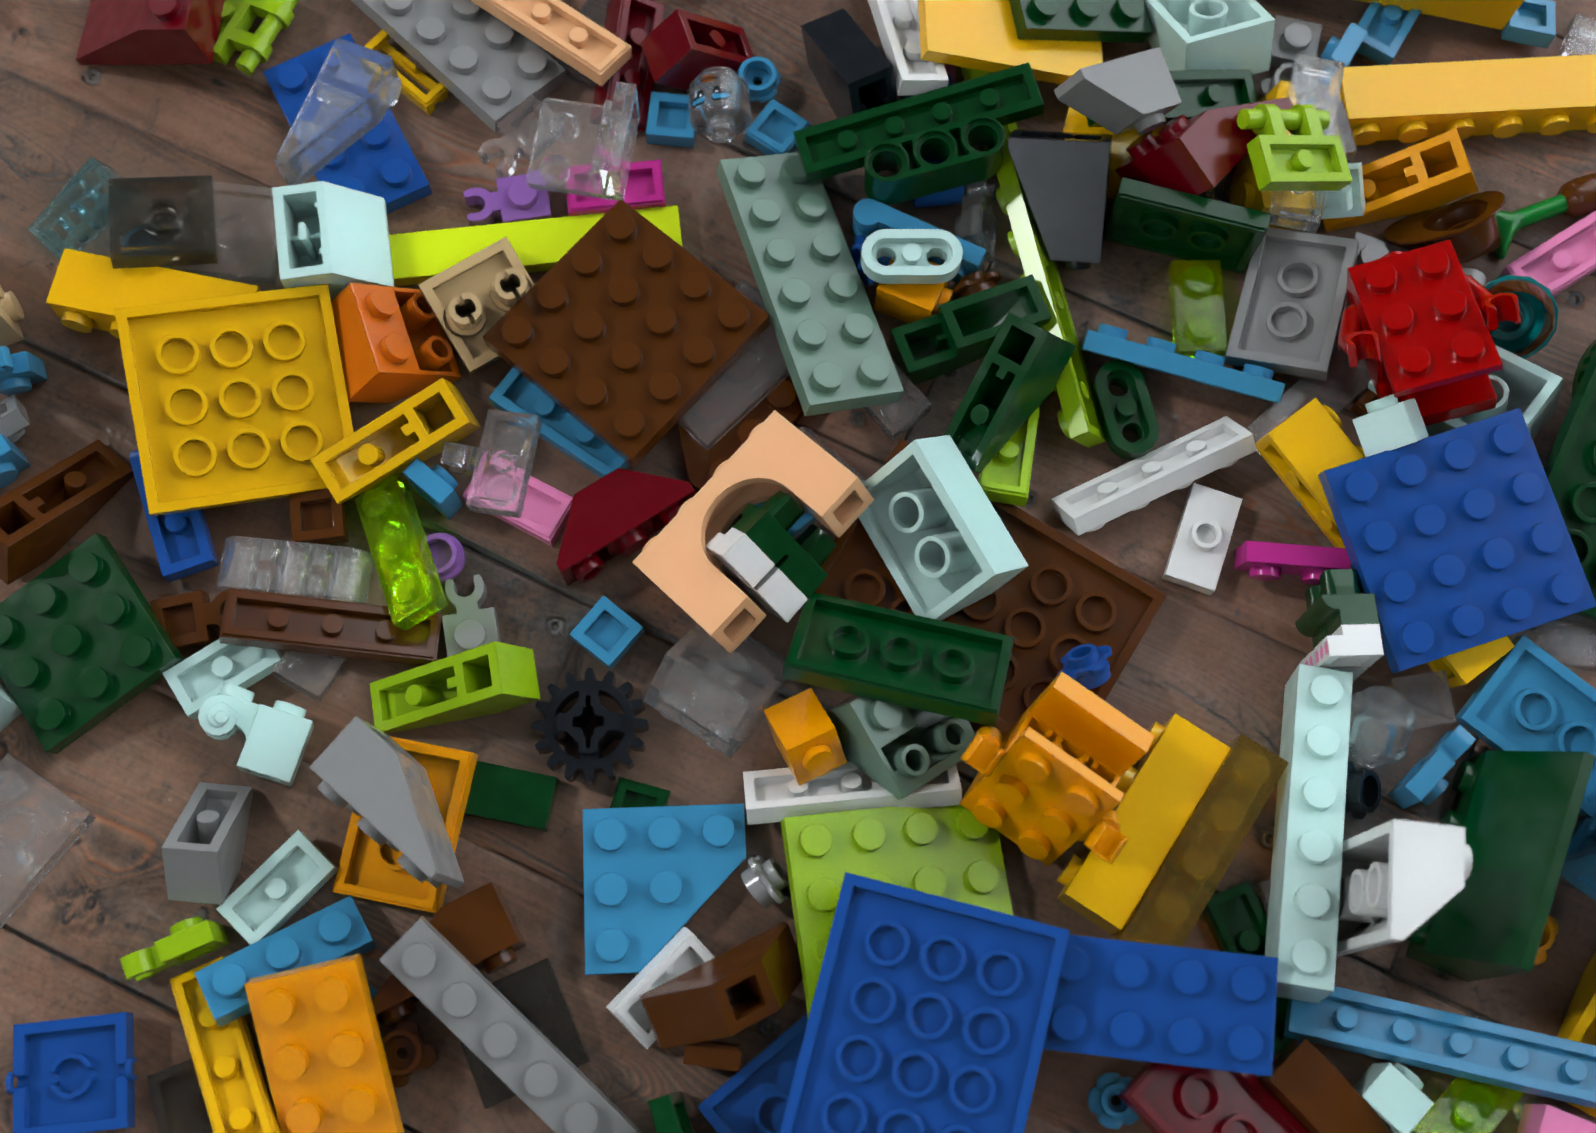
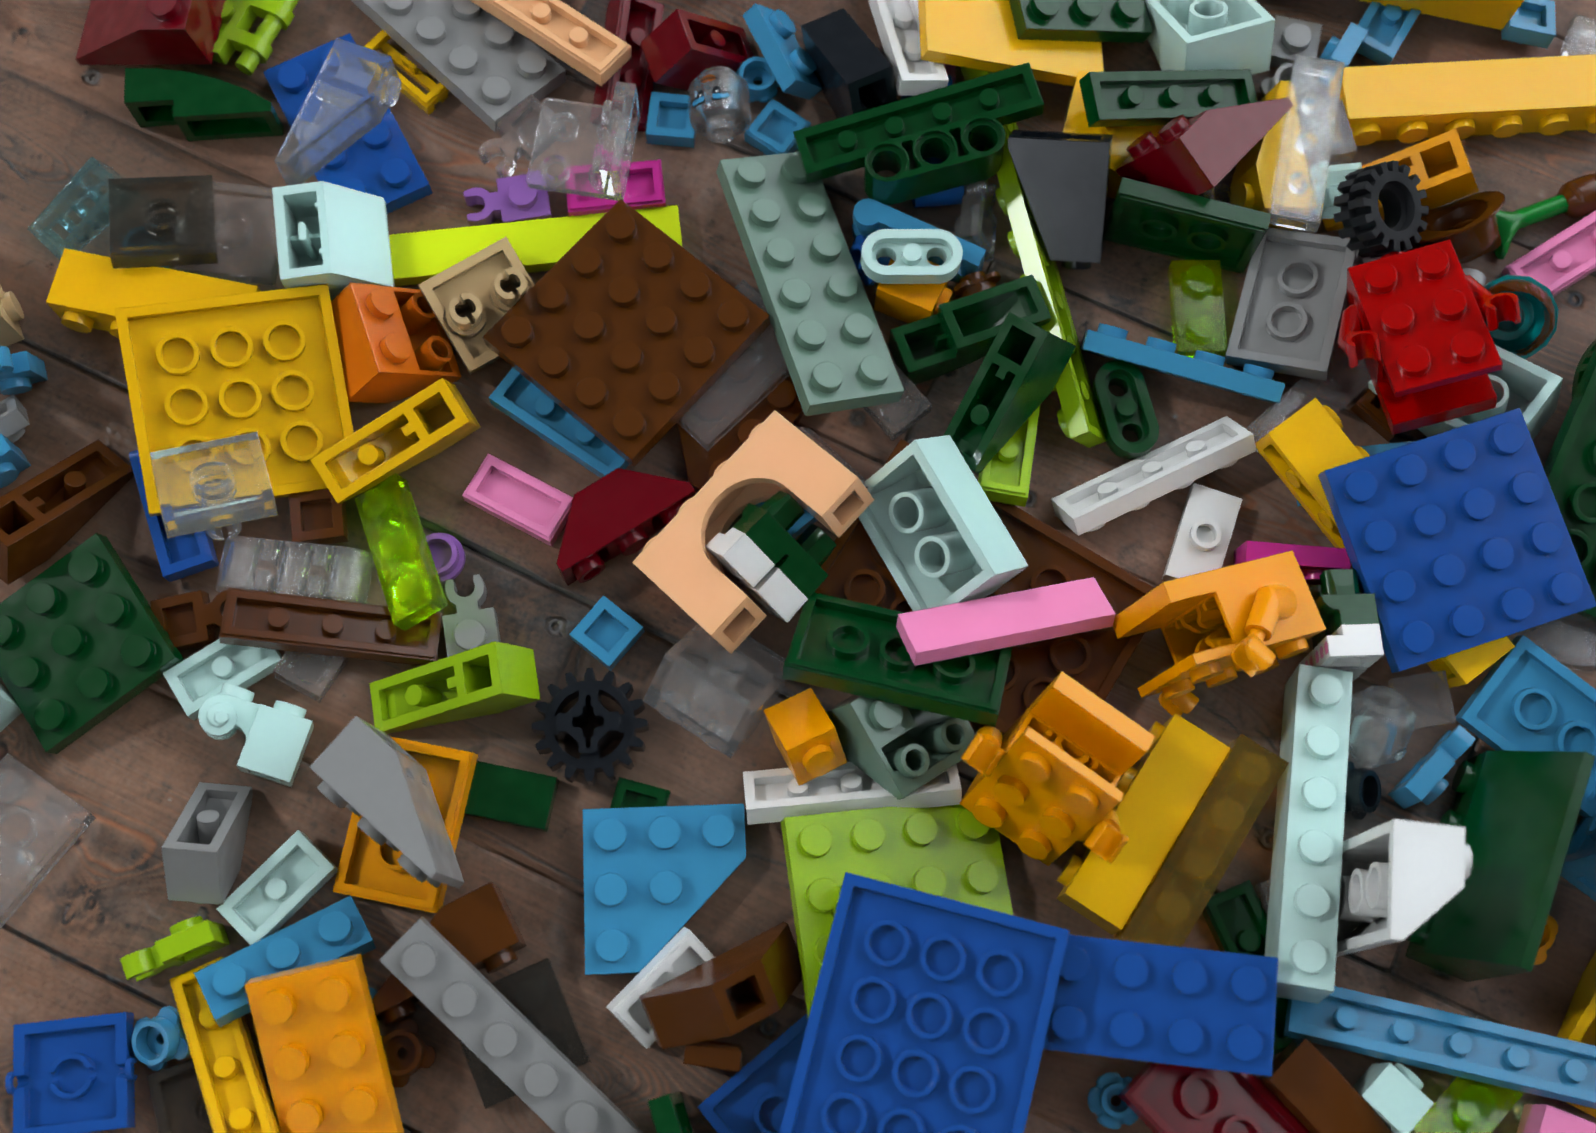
(149, 1035): none -> dark azure plate
(198, 104): none -> dark green slope
(213, 486): none -> clear tile
(434, 486): dark azure plate -> none
(499, 464): clear plate -> none
(766, 881): light grey plate -> none
(787, 60): none -> dark azure plate
(1004, 620): none -> bright pink tile
(1088, 665): blue plate -> none
(1123, 92): light grey slope -> none
(1224, 625): none -> light orange torso
(1298, 160): lime plate -> none
(1389, 425): light aqua plate -> none
(1400, 205): none -> black tyre

